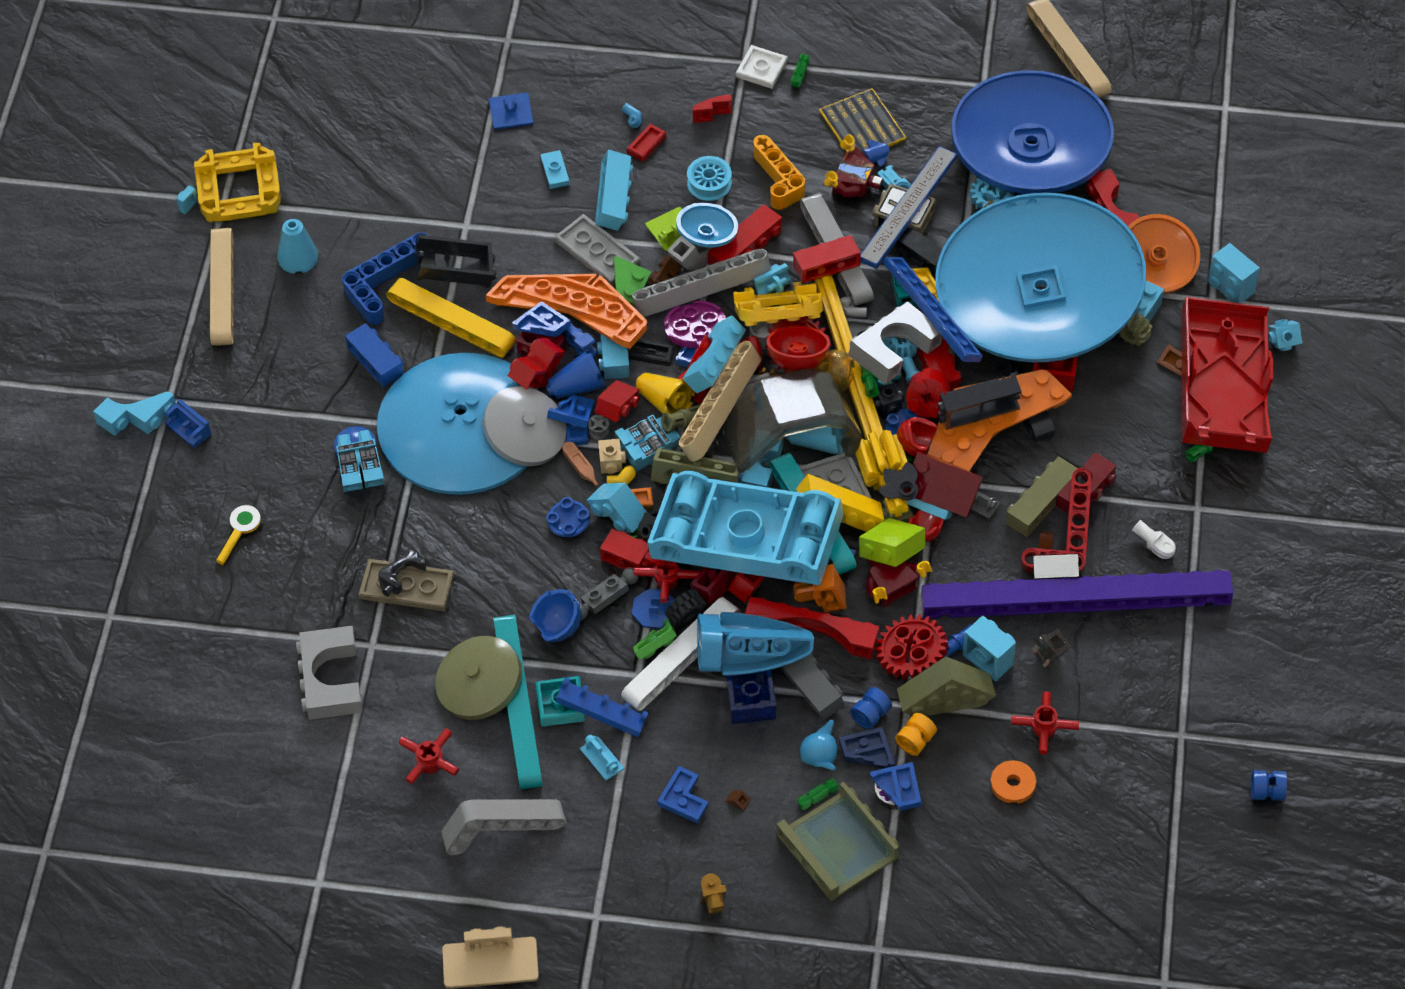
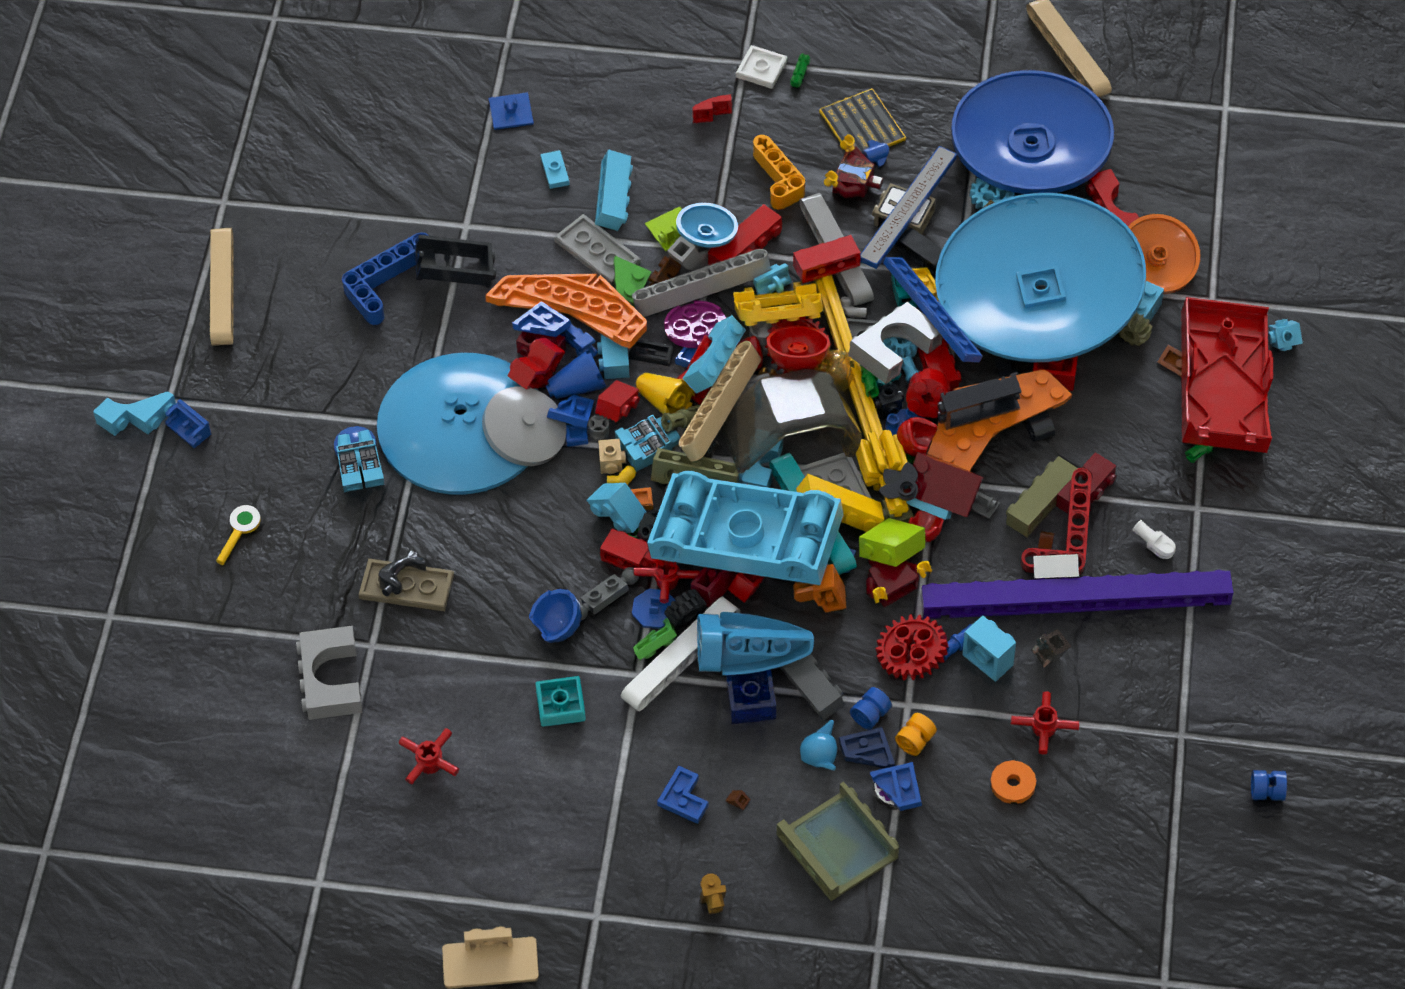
(187, 199): medium azure plate -> none
(222, 210): yellow plate -> none
(296, 248): medium azure cone -> none
(374, 355): blue brick -> none
(451, 317): yellow beam -> none
(478, 677): olive dish -> none
(499, 815): light grey beam -> none
(520, 713): teal beam -> none
(568, 518): blue dish -> none
(579, 462): nougat piece -> none
(600, 708): blue hinge -> none
(601, 757): medium azure hinge -> none
(635, 115): dark azure arm -> none
(646, 142): red tile -> none
(709, 178): medium azure wheel -> none
(817, 794): green axle -> none
(821, 439): medium azure cone -> none
(855, 636): red arch -> none
(890, 176): medium azure piece -> none
(946, 688): olive brick -> none
(1233, 274): medium azure brick -> none

